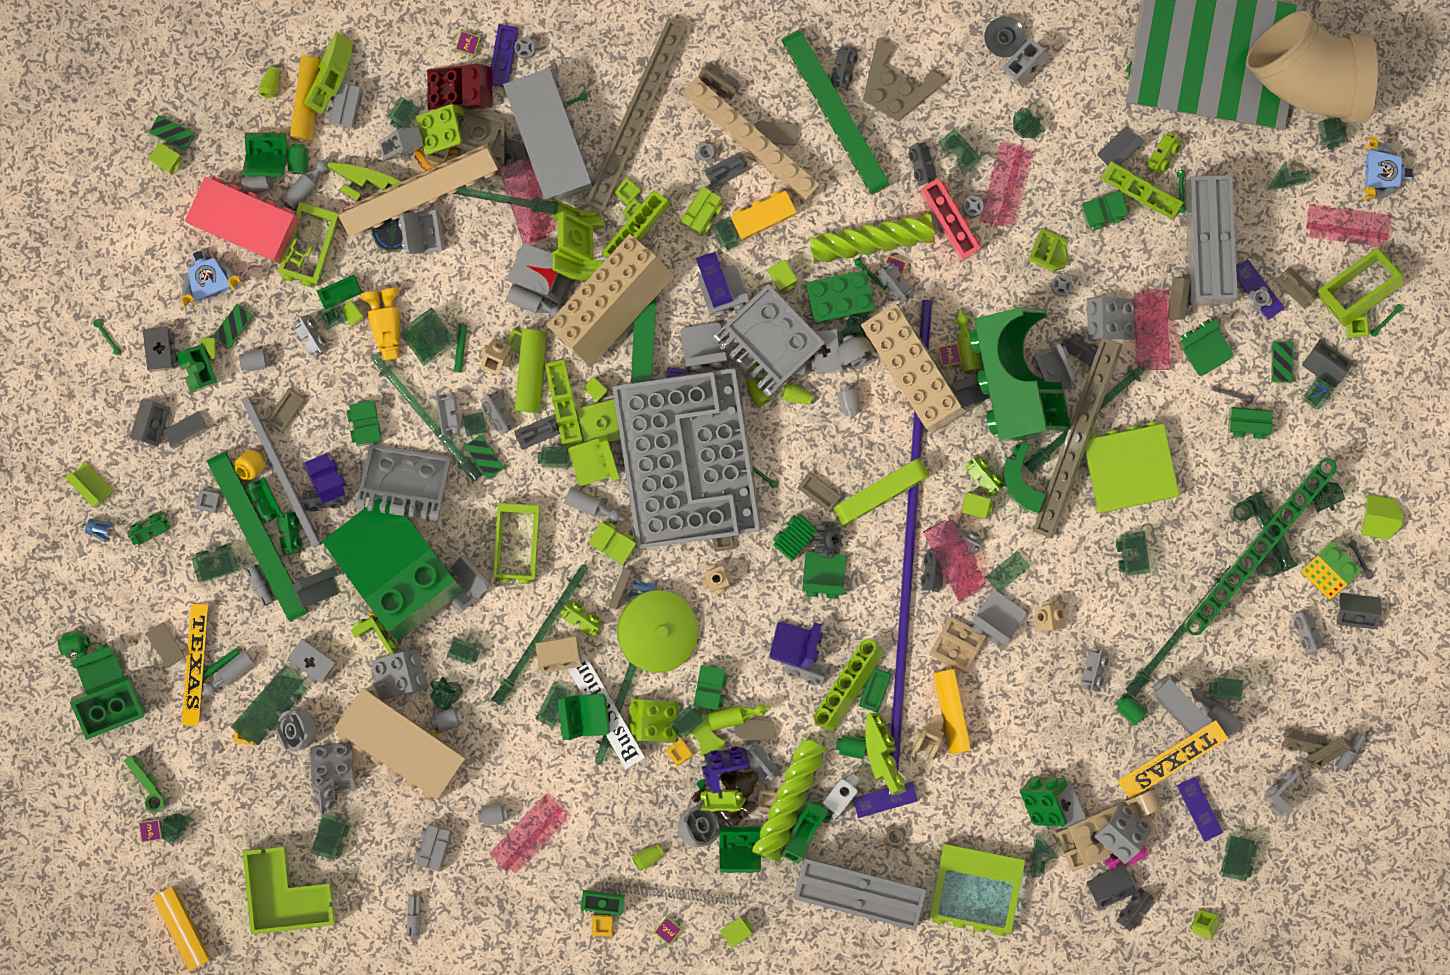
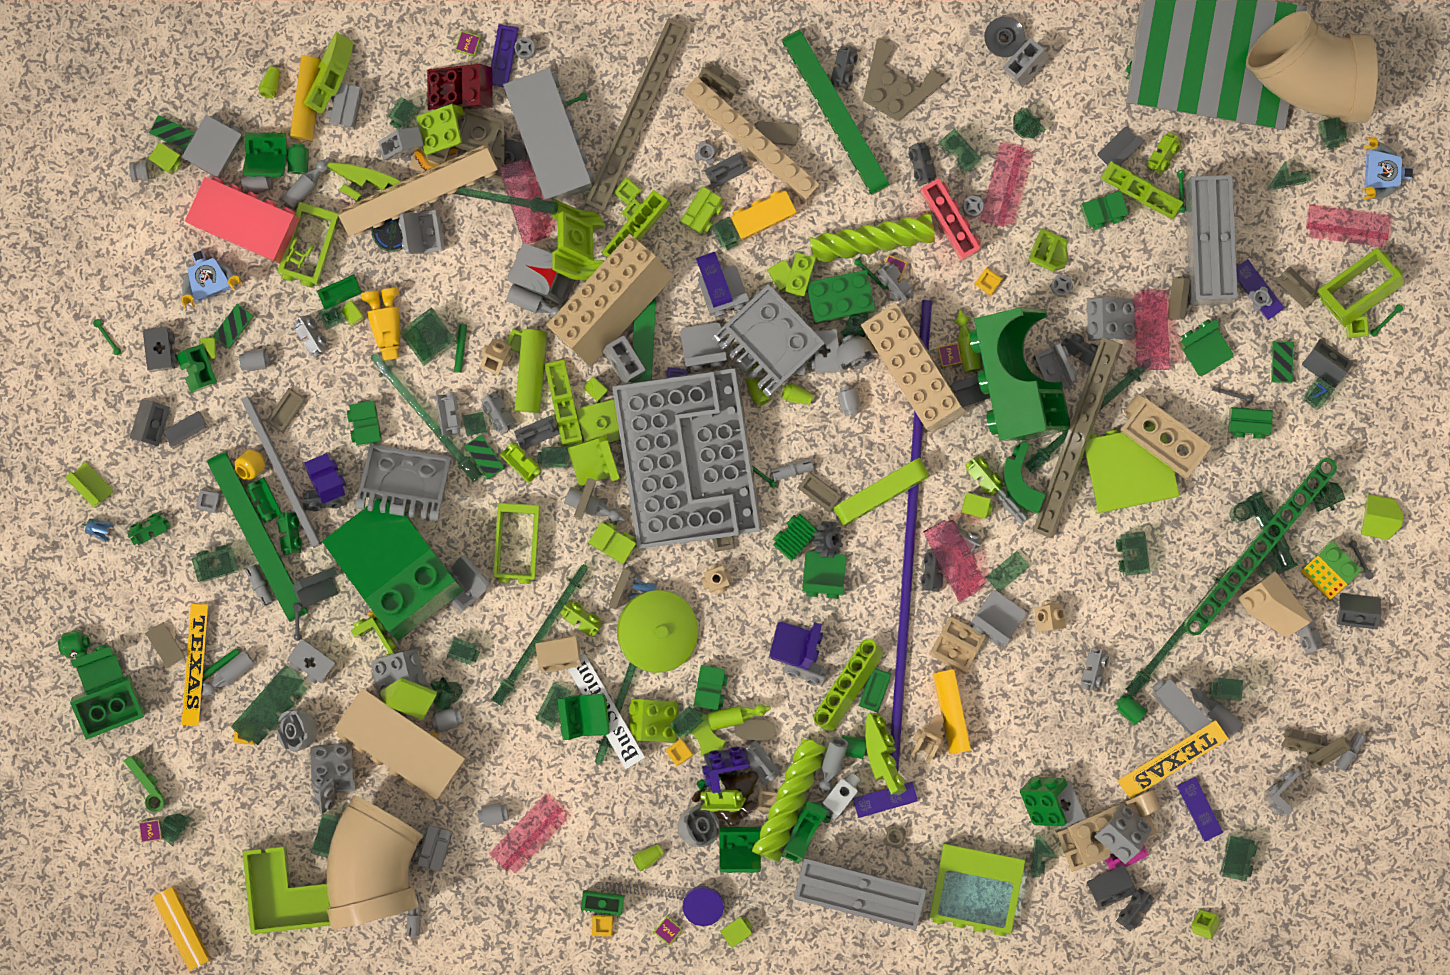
(139, 171): none -> light grey wheel
(213, 146): none -> light grey brick
(297, 607): none -> dark grey hinge
(369, 866): none -> tan cylinder
(408, 697): none -> lime slope
(526, 468): none -> lime hinge
(584, 500): none -> dark tan tile
(624, 360): none -> light grey brick
(703, 906): none -> dark purple tile
(792, 469): none -> light grey pin
(800, 274): none -> lime hinge
(832, 762): none -> light grey wheel
(988, 281): none -> yellow tile
(1011, 506): none -> light grey axle
(1141, 411): none -> tan hinge
(1275, 605): none -> tan slope

